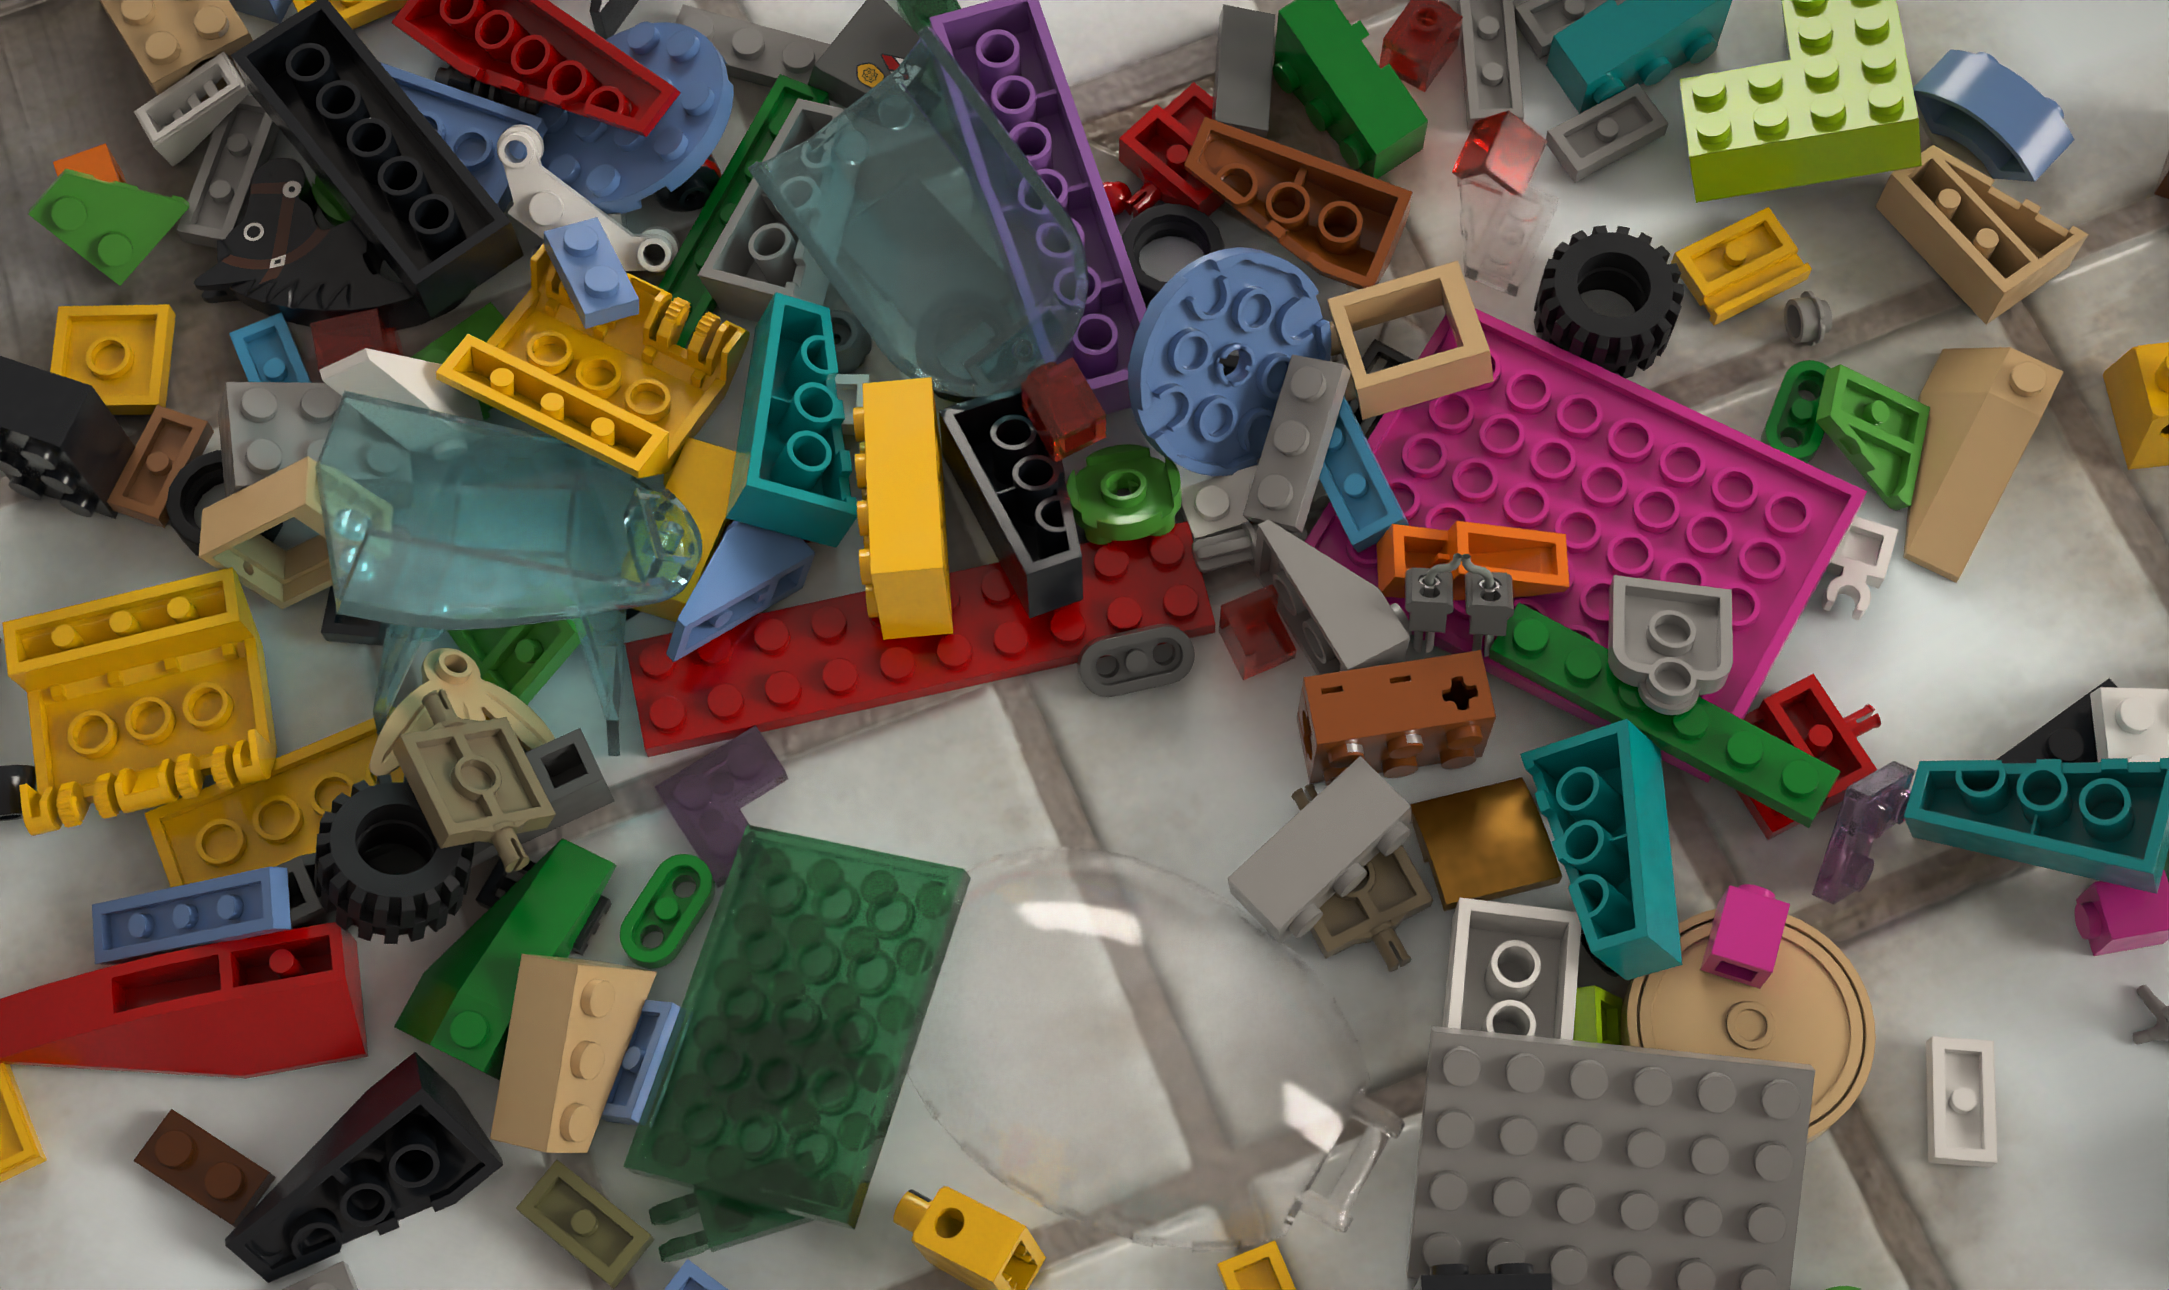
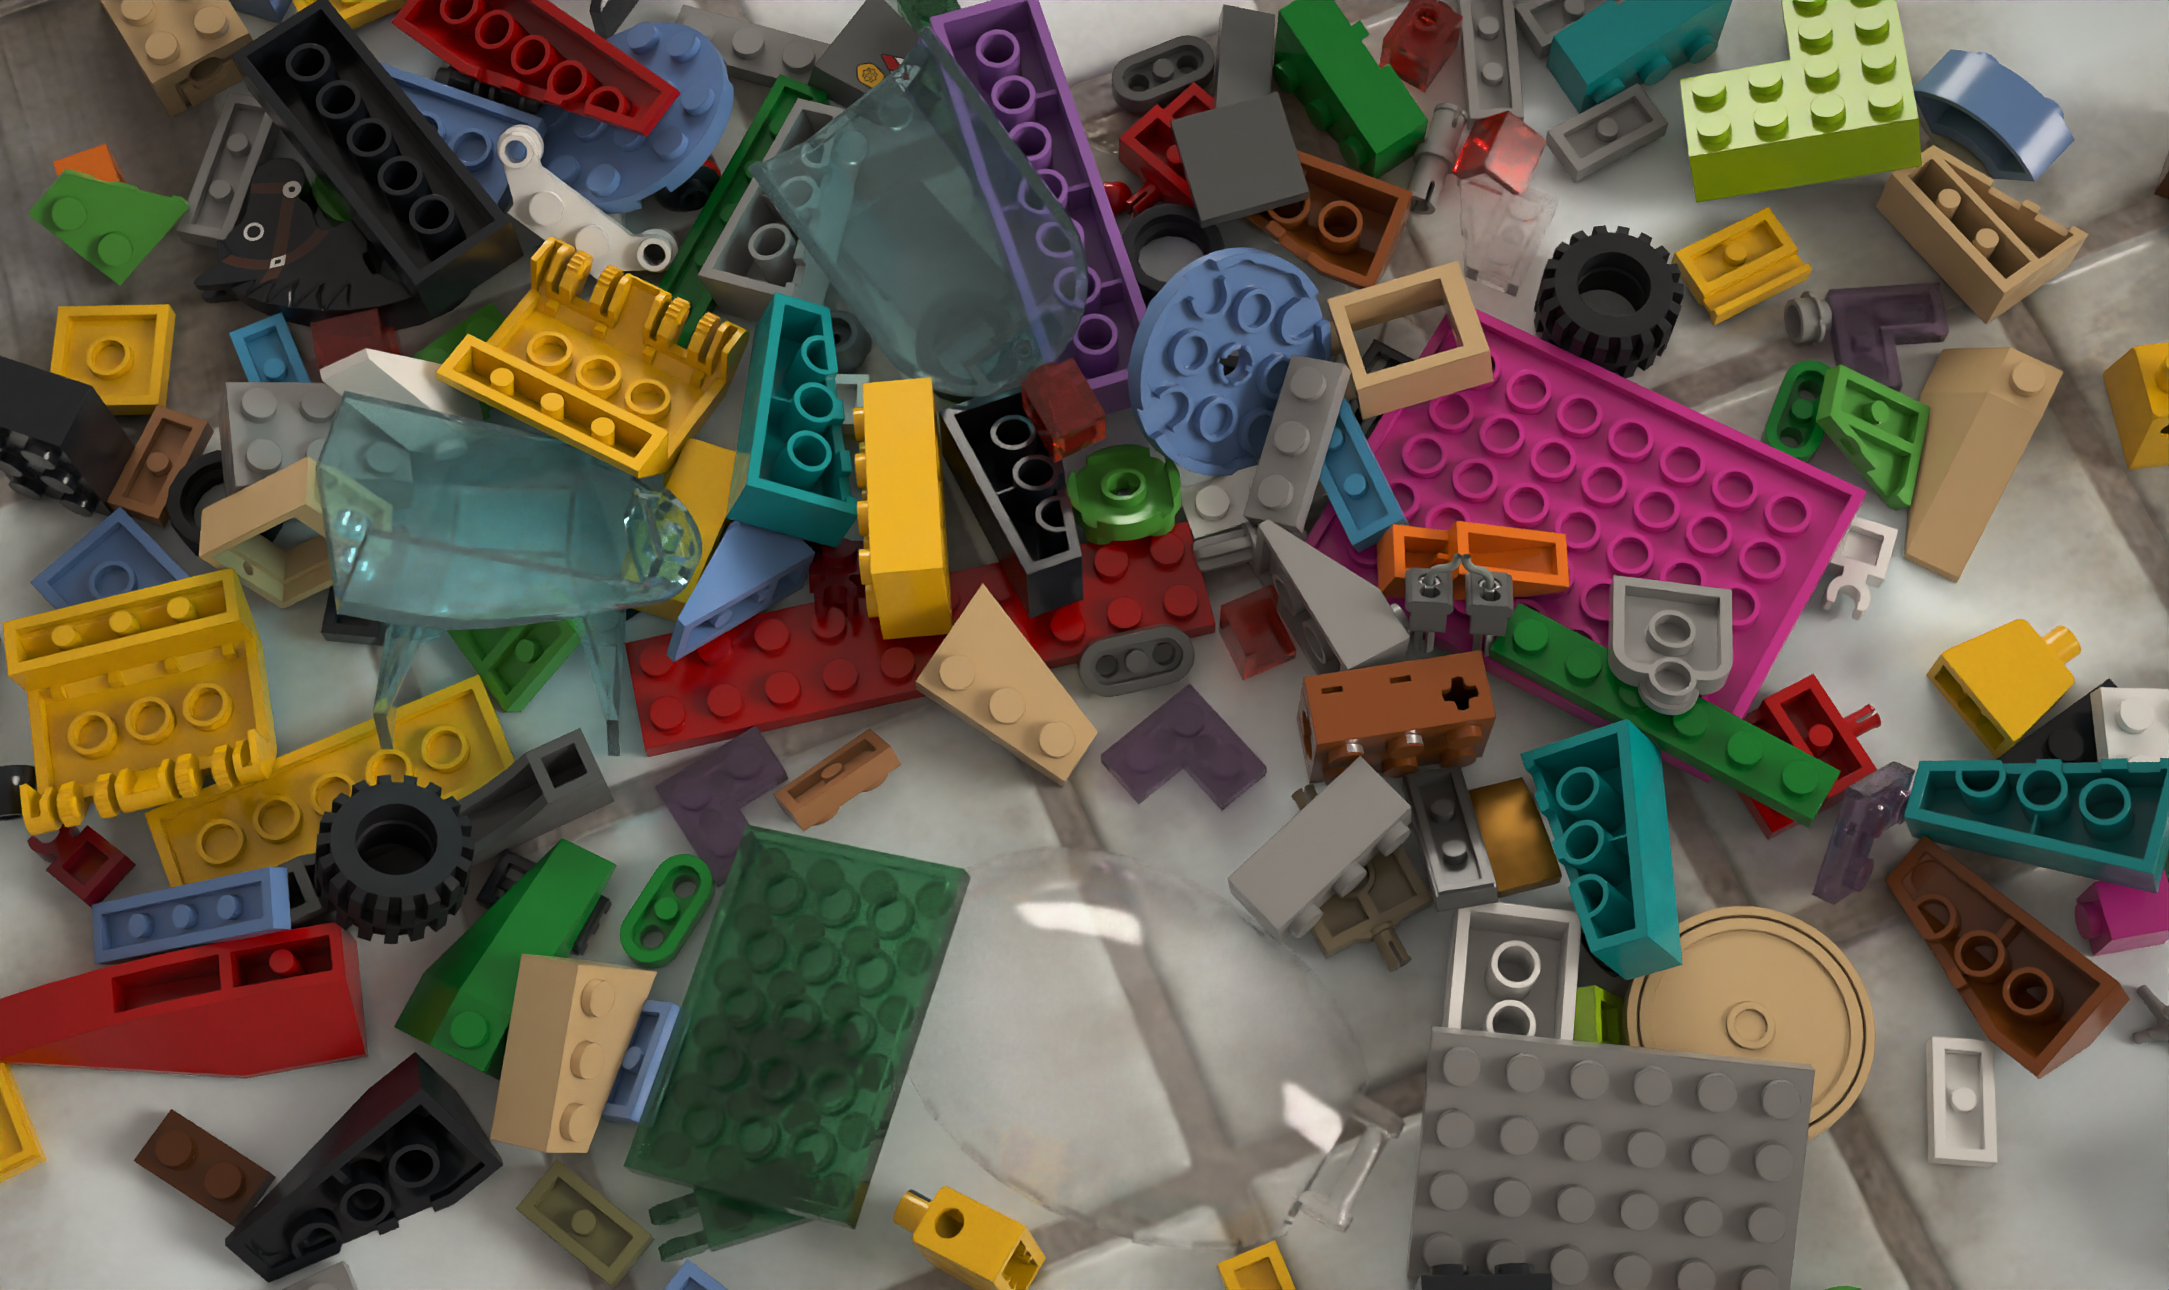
(84, 862): none -> dark red plate
(106, 563): none -> medium blue plate
(169, 118): white slope -> none
(470, 699): tan plant -> none
(473, 781): dark tan plate -> none
(591, 272): medium blue plate -> none
(836, 576): none -> dark red plate
(837, 779): none -> medium nougat plate
(1006, 690): none -> tan wedge
(1160, 74): none -> dark grey plate
(1187, 737): none -> clear purple plate
(1239, 159): none -> dark grey tile
(1436, 157): none -> light grey pin
(1449, 839): none -> dark grey tile
(1745, 935): dark pink brick -> none
(1876, 318): none -> plate
(2006, 680): none -> yellow torso
(2014, 974): none -> dark orange wedge

